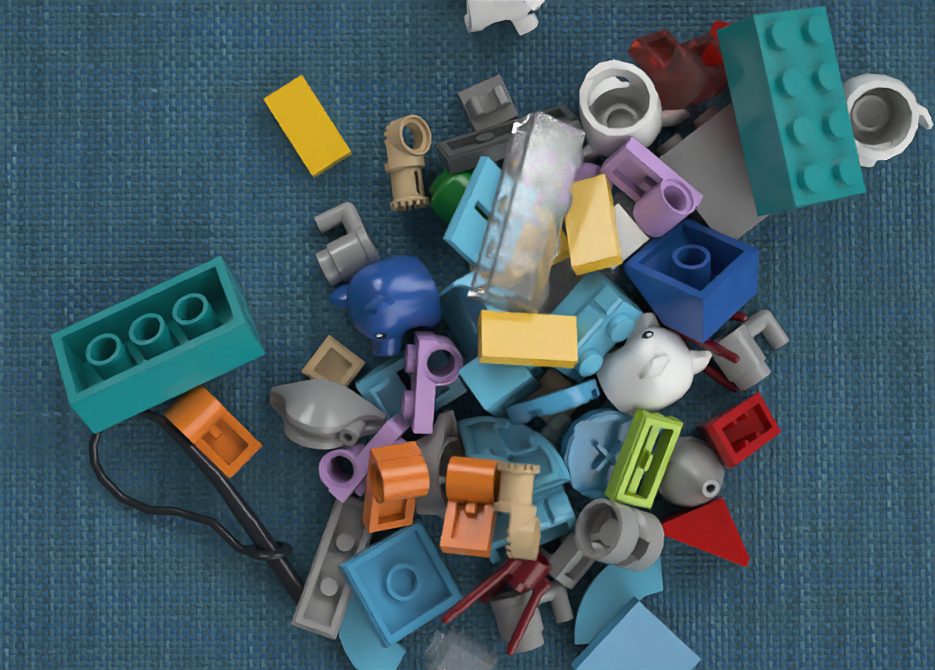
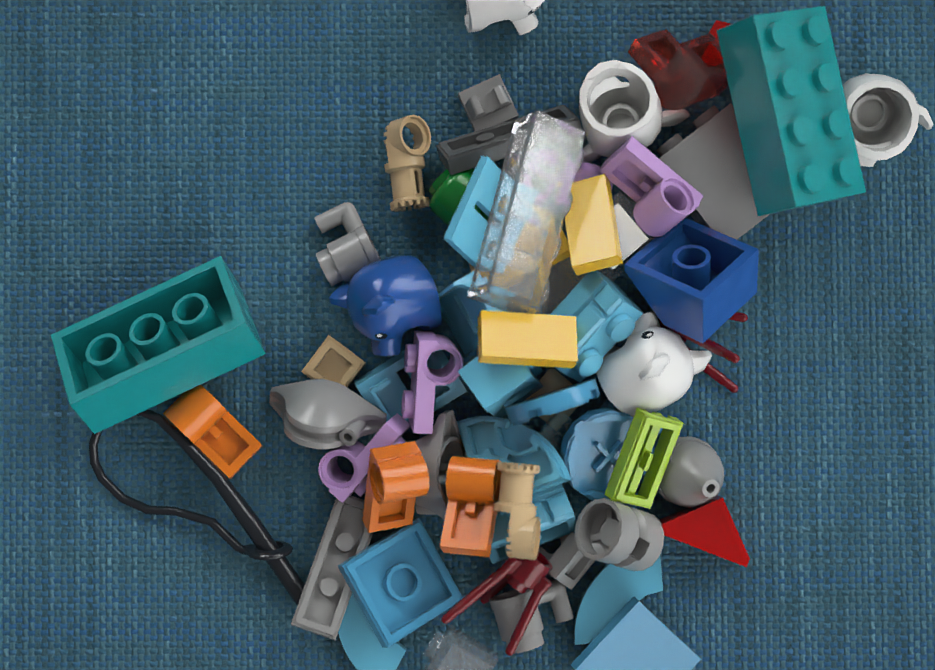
(307, 126): yellow tile -> none
(739, 430): red slope -> none
(740, 341): light grey piece -> none

